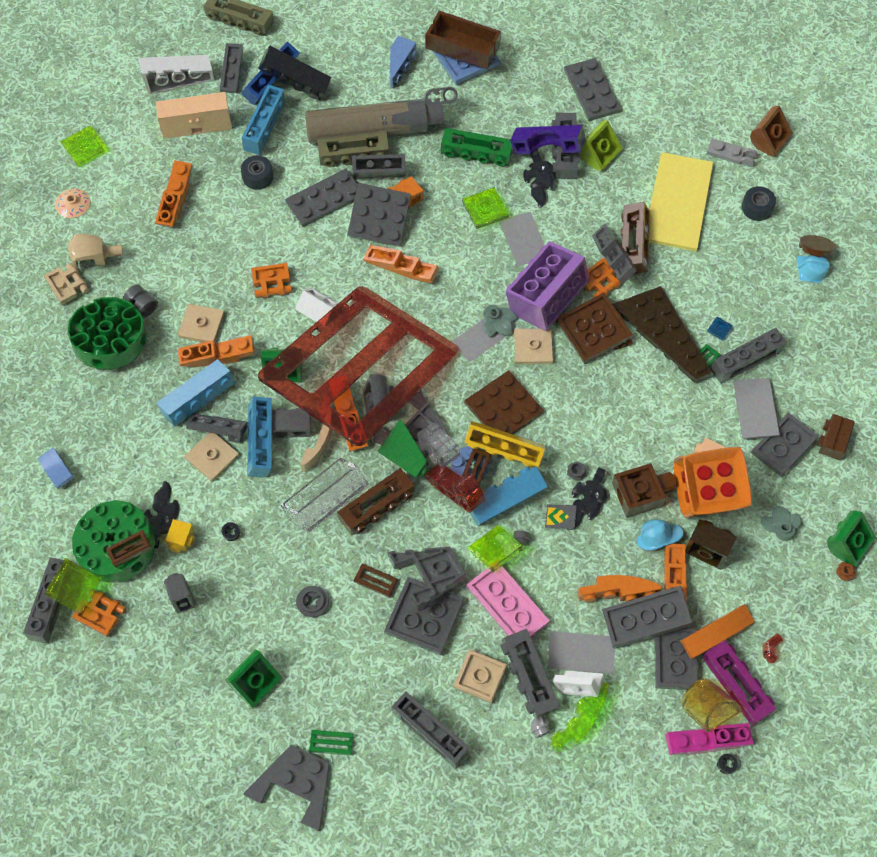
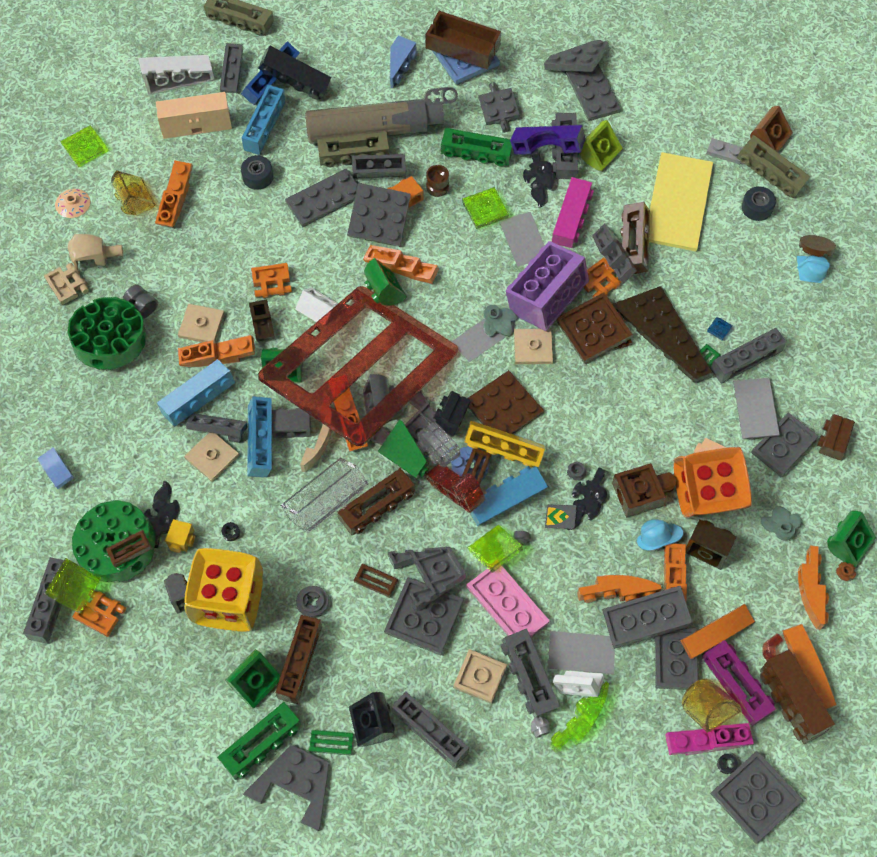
(132, 193): none -> clear yellow brick
(224, 589): none -> yellow piece
(241, 769): none -> green brick
(261, 320): none -> dark brown brick
(299, 659): none -> reddish brown brick
(371, 720): none -> black brick
(383, 283): none -> green brick
(437, 180): none -> reddish brown wheel
(452, 412): none -> black brick
(499, 107): none -> dark grey plate
(571, 212): none -> dark pink brick
(580, 58): none -> dark grey plate
(756, 797): none -> dark grey plate
(772, 167): none -> olive brick
(796, 697): none -> reddish brown piece
(806, 656): none -> orange slope
(812, 594): none -> orange slope

